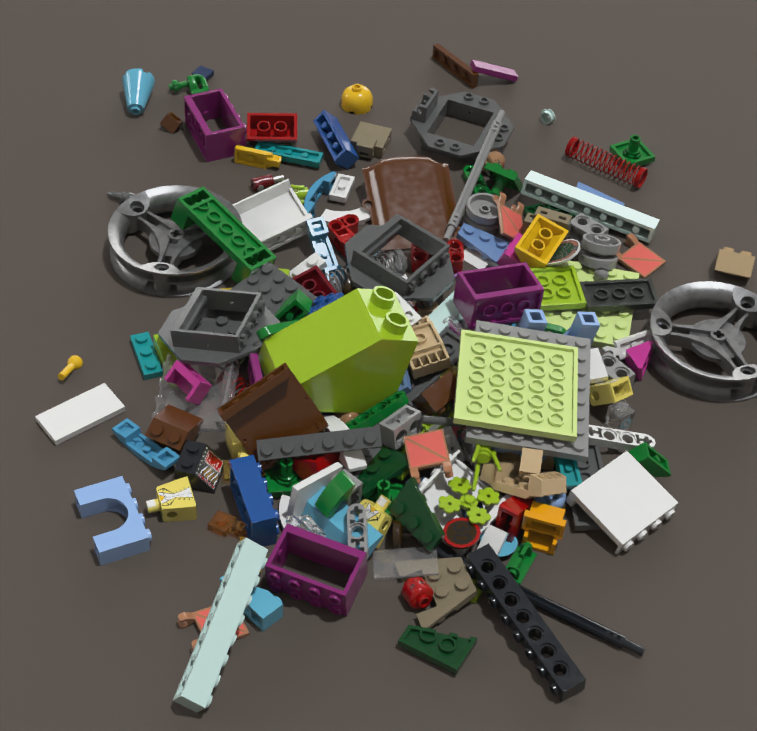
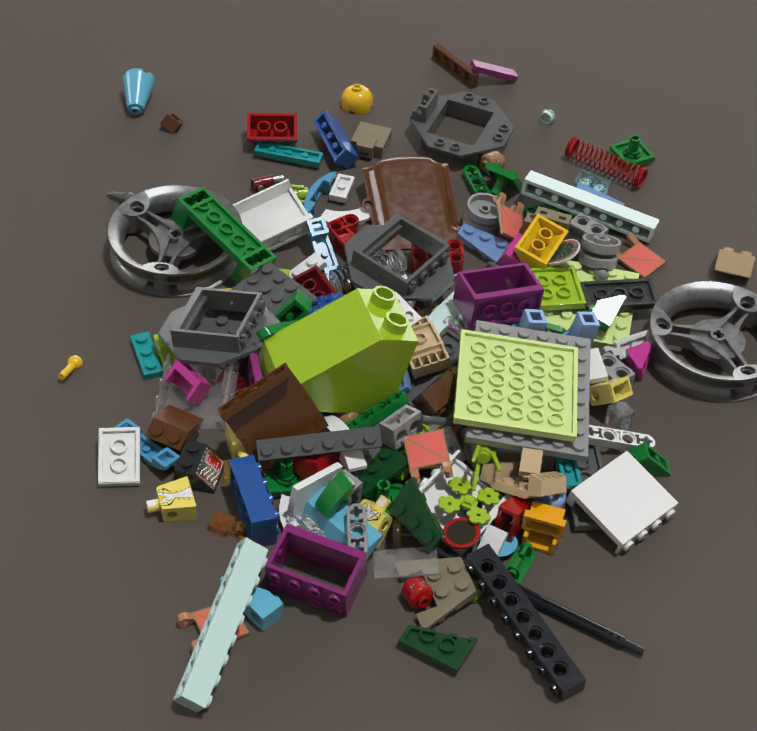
(80, 413): white tile -> none
(116, 497): light blue arch -> none
(119, 457): none -> white tile
(192, 84): green piece -> none
(206, 72): dark blue tile -> none
(210, 106): magenta hose -> none
(256, 157): yellow hinge -> none
(474, 175): light grey axle -> none
(474, 258): white sticker -> none
(593, 181): none -> clear light blue slope
(606, 310): none -> slope

